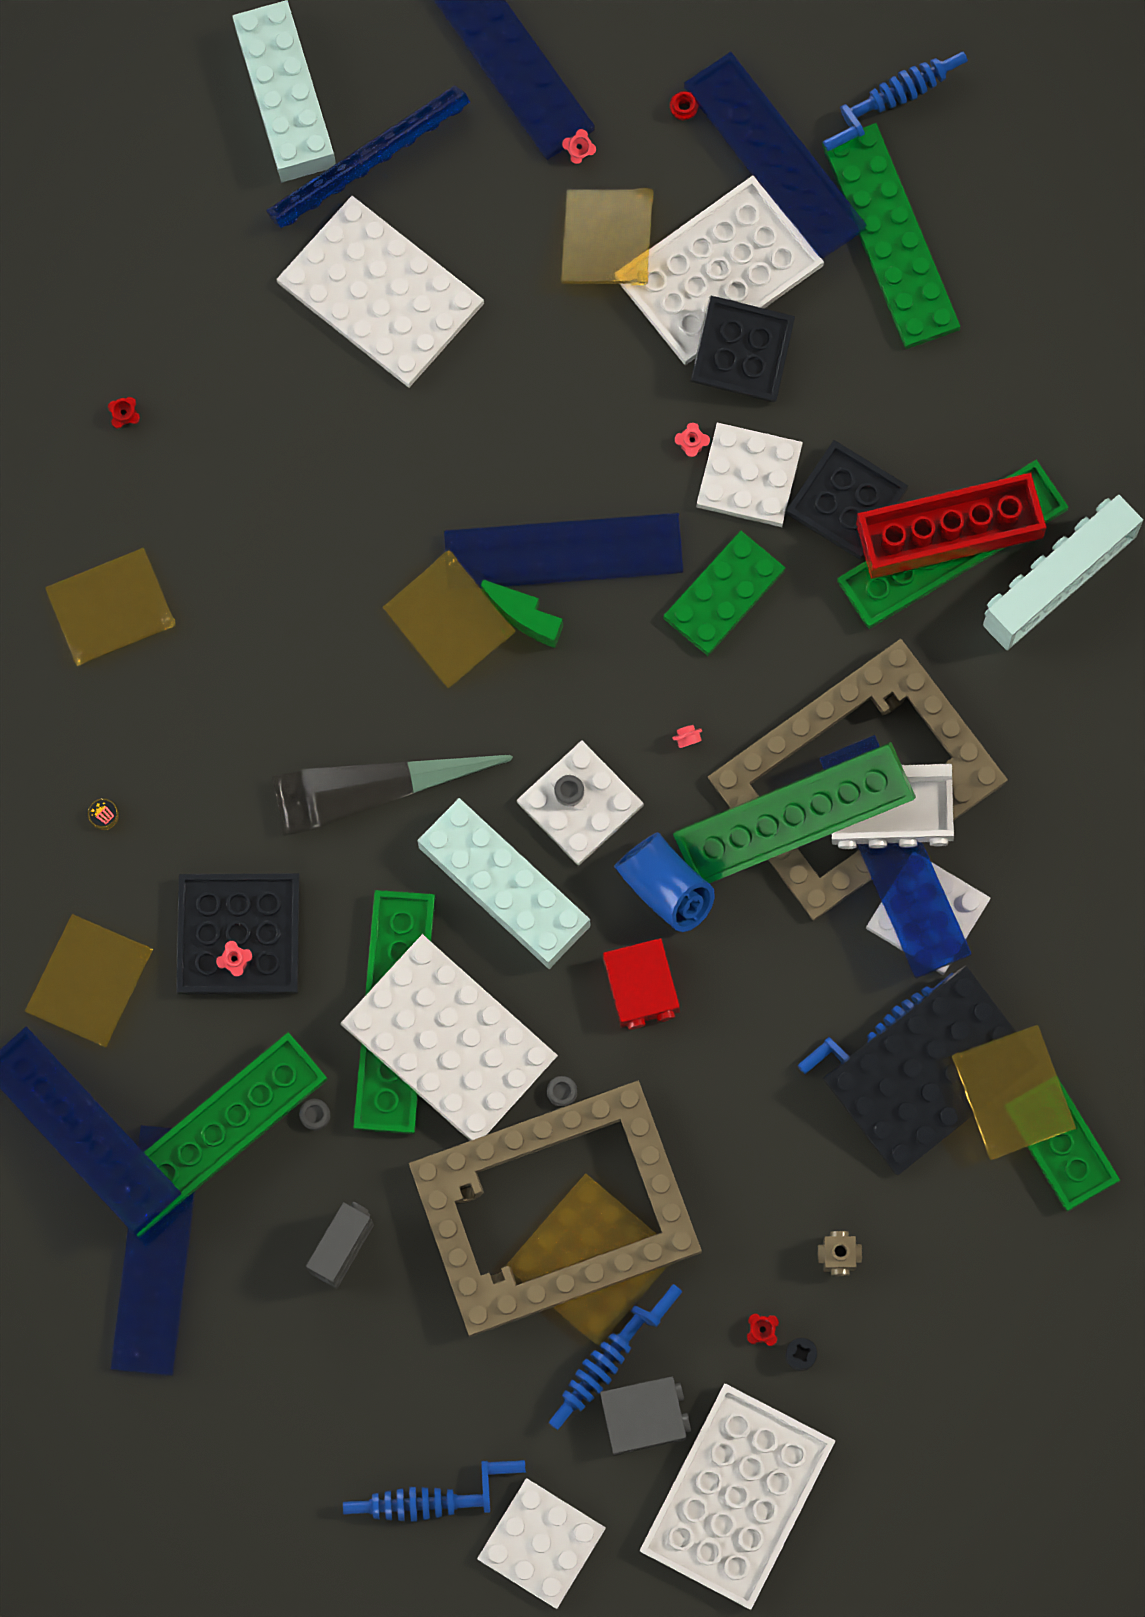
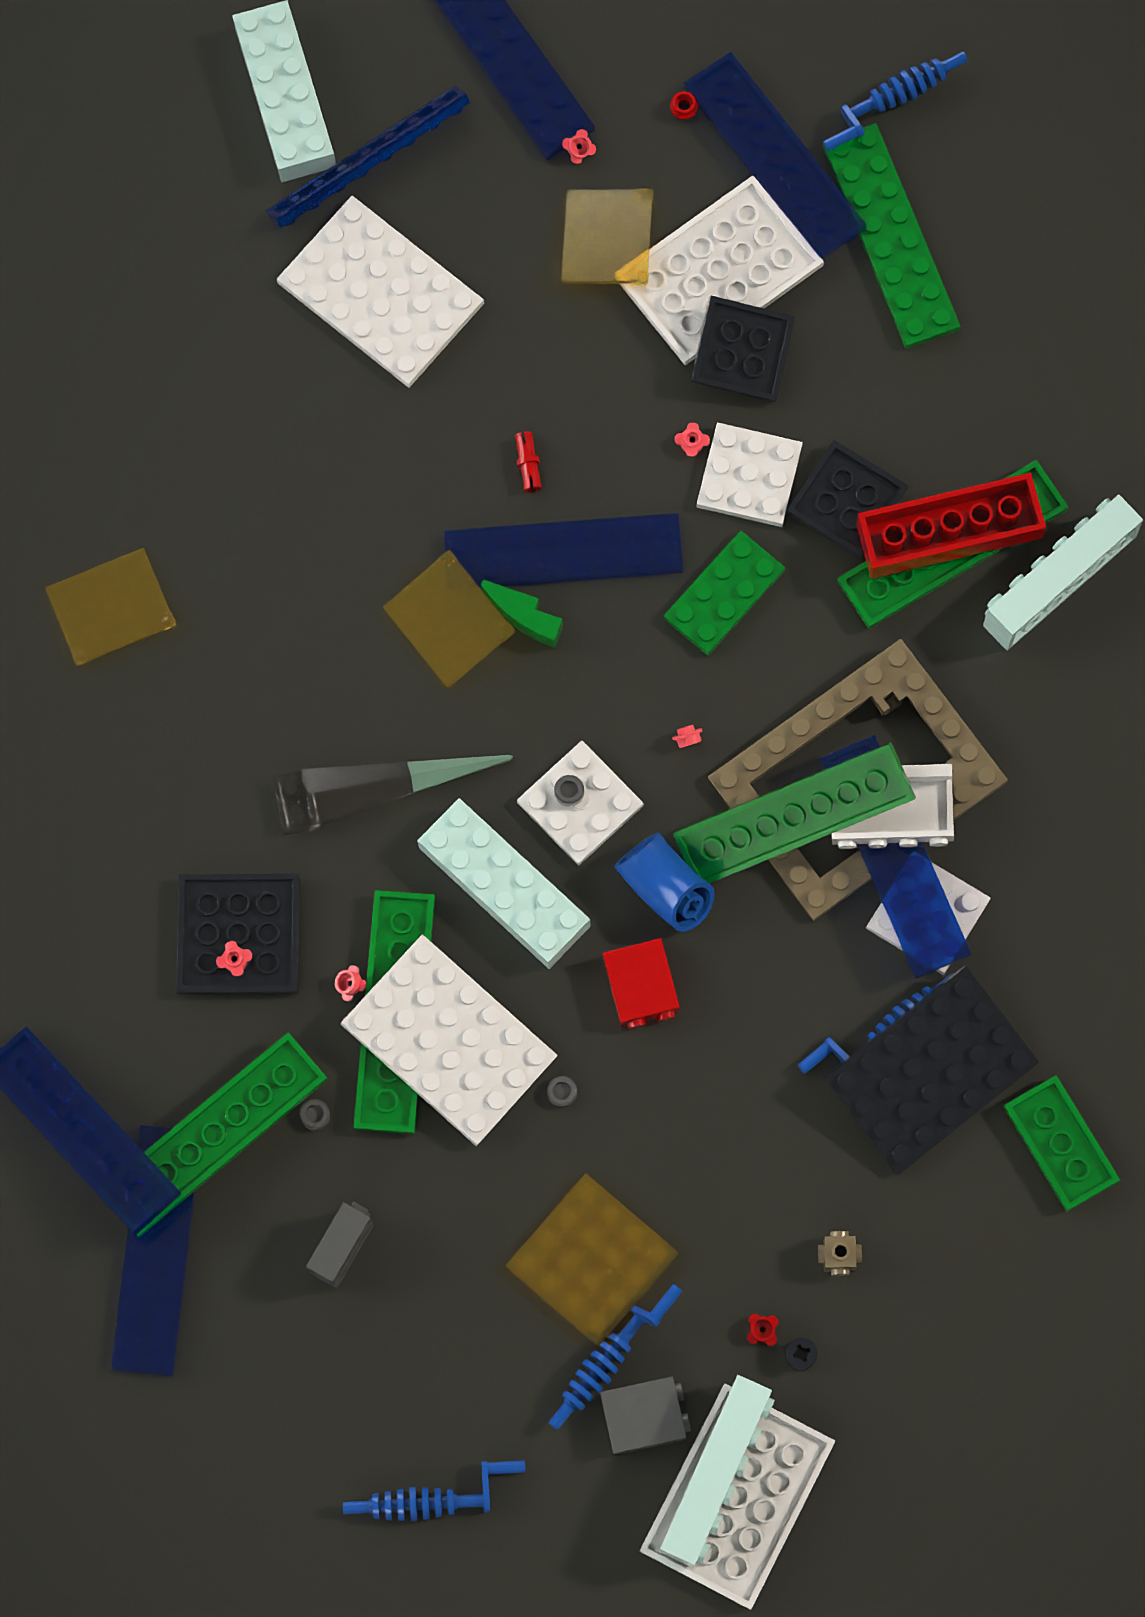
(89, 980): clear yellow piece -> none
(103, 814): tile -> none
(127, 404): red plate -> none
(343, 981): none -> coral plate
(496, 1299): dark tan plate -> none
(528, 462): none -> red pin
(541, 1543): white plate -> none
(716, 1470): none -> light aqua brick
(1014, 1092): clear yellow piece -> none

